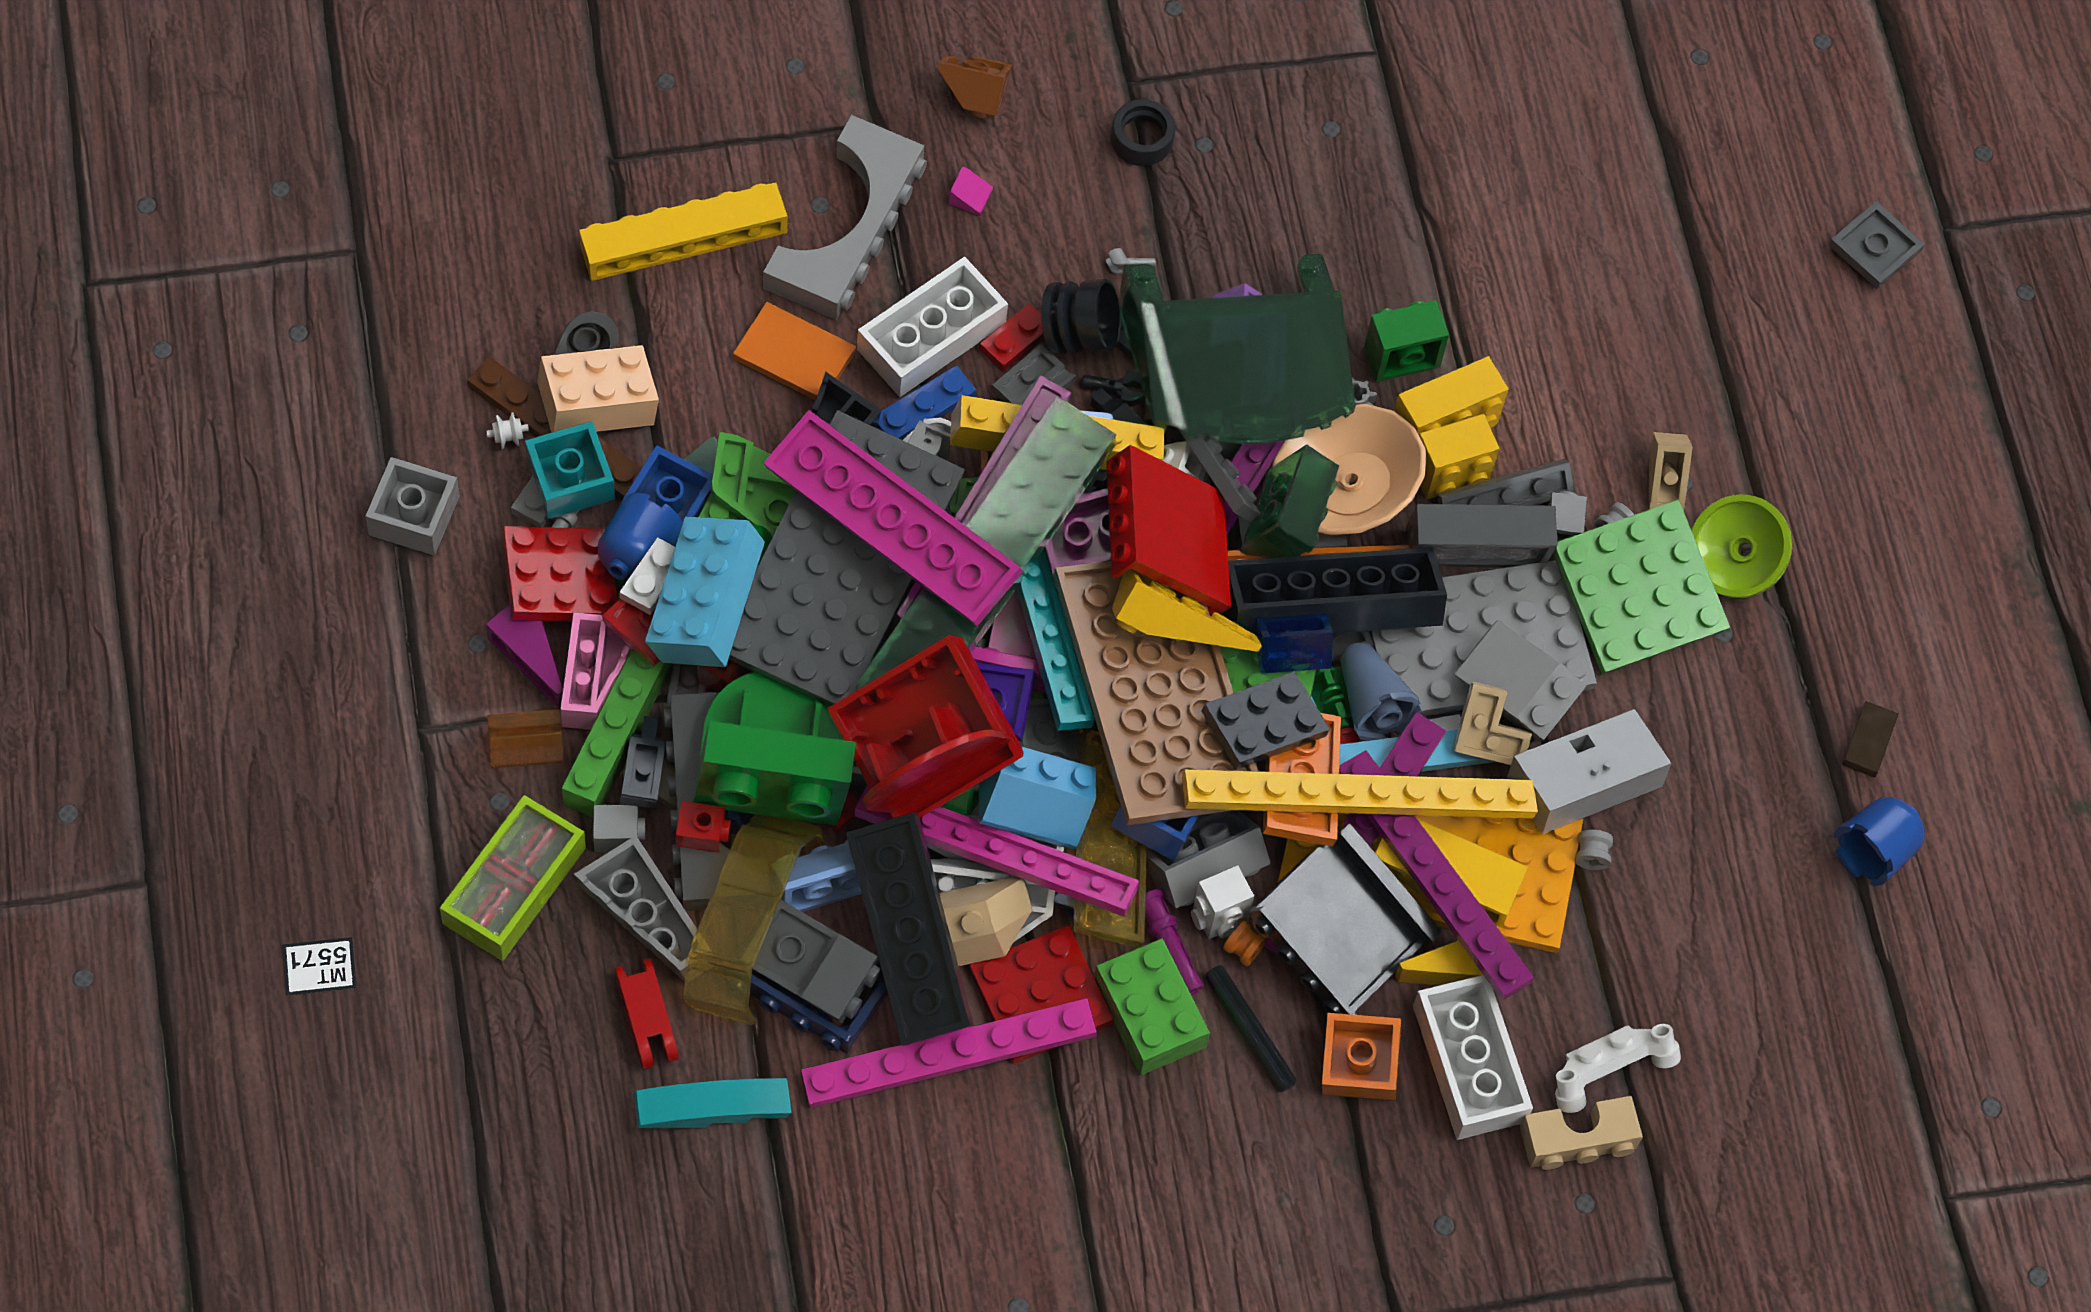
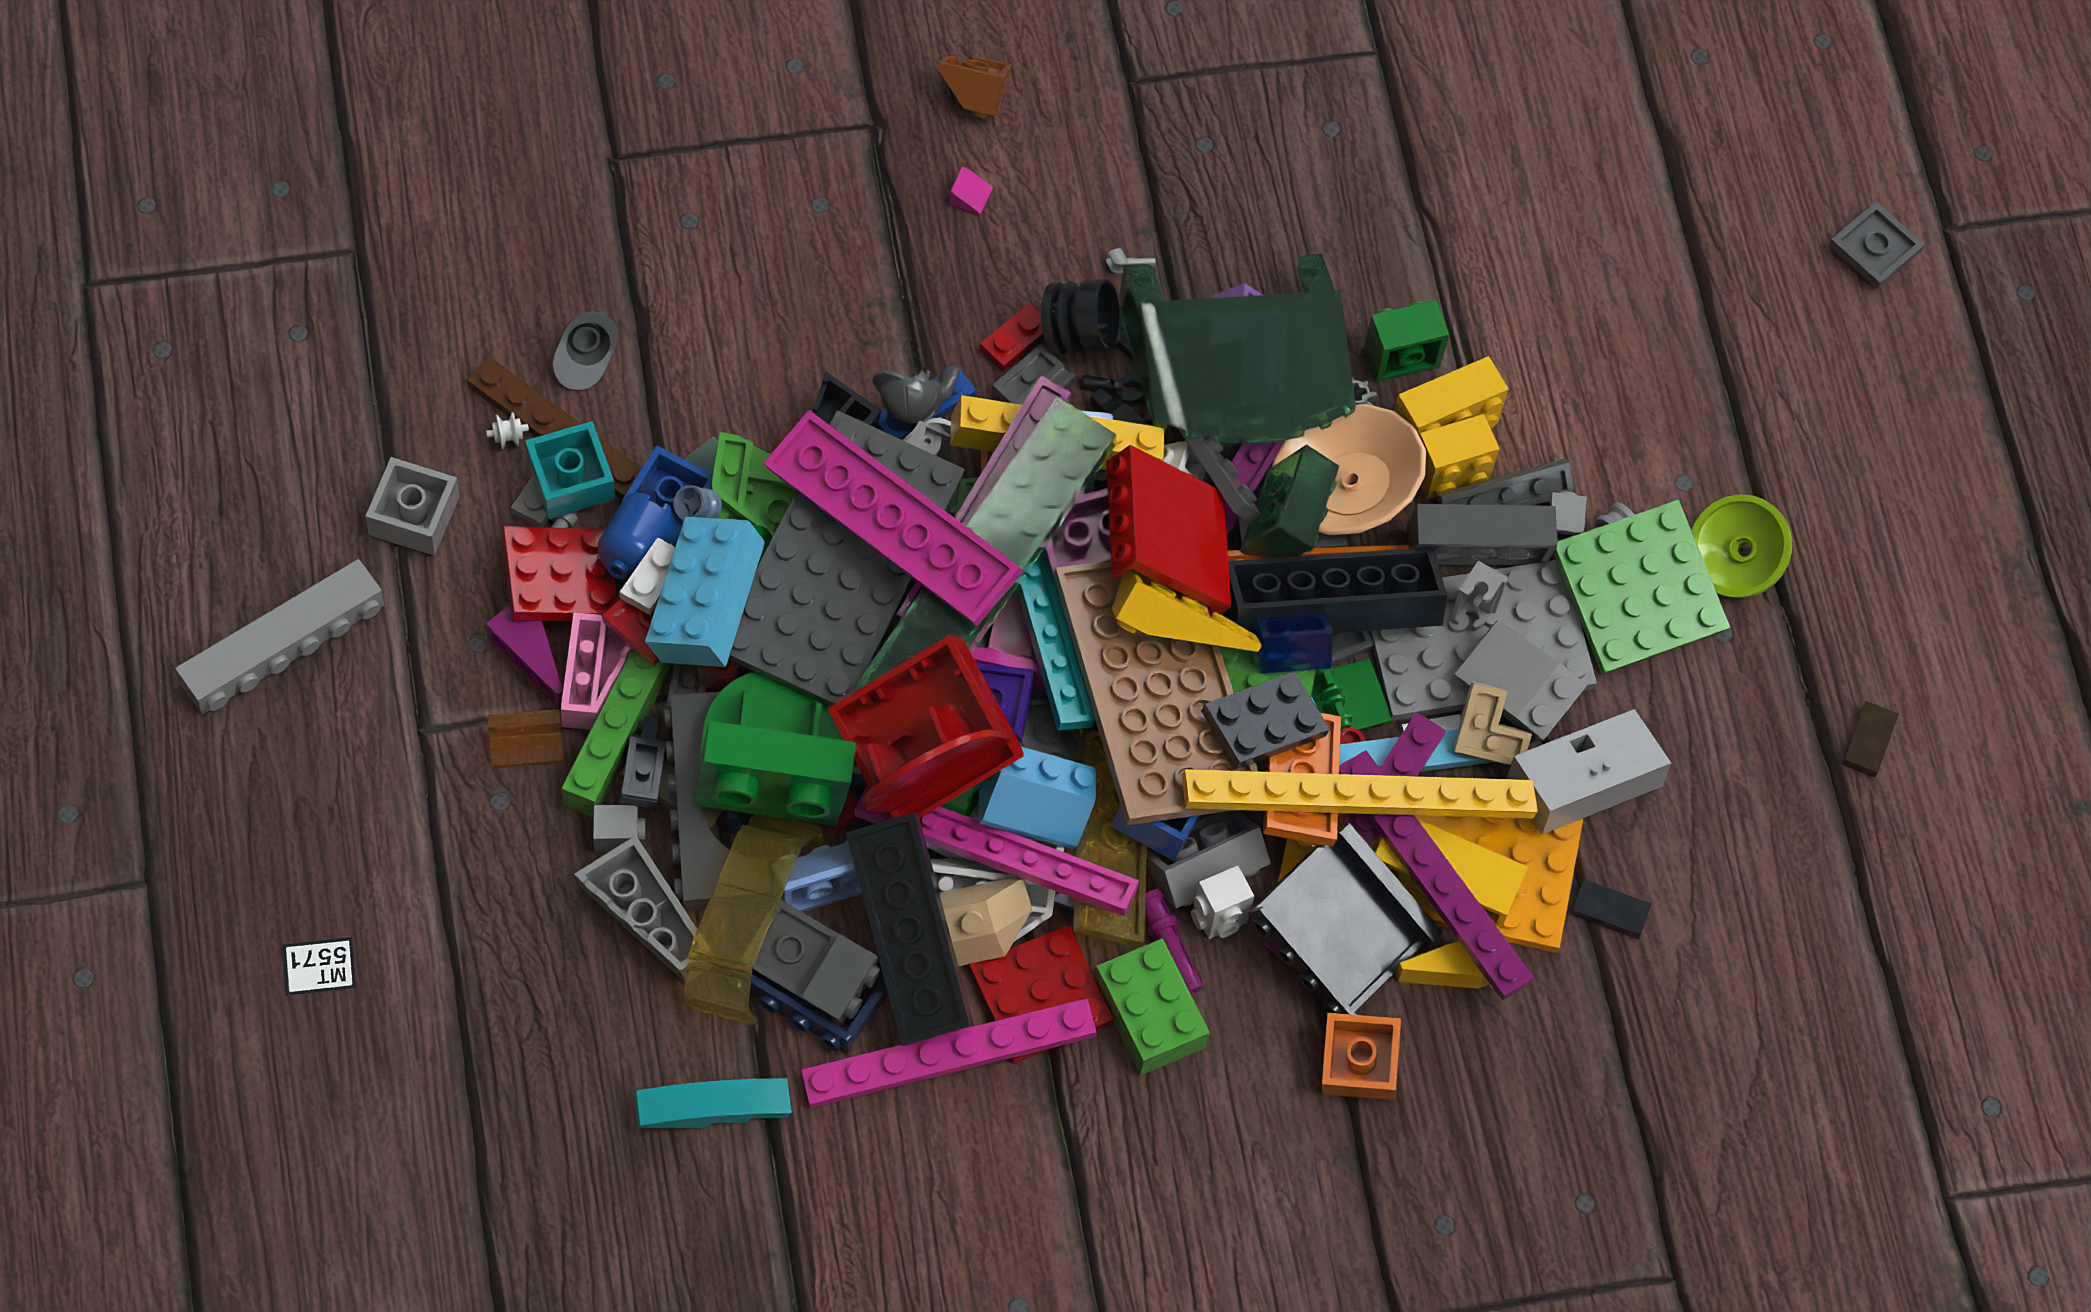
(280, 637): none -> light grey brick
(513, 878): brick -> none
(598, 386): light nougat brick -> none
(646, 1013): red piece -> none
(683, 231): yellow brick -> none
(697, 502): none -> sand blue wheel
(702, 827): red brick -> none
(792, 350): orange tile -> none
(827, 276): light grey arch -> none
(914, 397): none -> dark grey piece
(932, 326): white brick -> none
(1149, 111): black tyre -> none
(1245, 943): orange wheel -> none
(1251, 1028): black axle -> none
(1376, 694): sand blue cone -> none
(1472, 1056): white brick -> none
(1479, 594): none -> light grey hinge
(1552, 1142): tan arch -> none
(1594, 849): light grey wheel -> none
(1609, 1055): white plate -> none
(1611, 909): none -> black tile
(1669, 468): tan slope -> none
(1880, 839): blue cylinder -> none

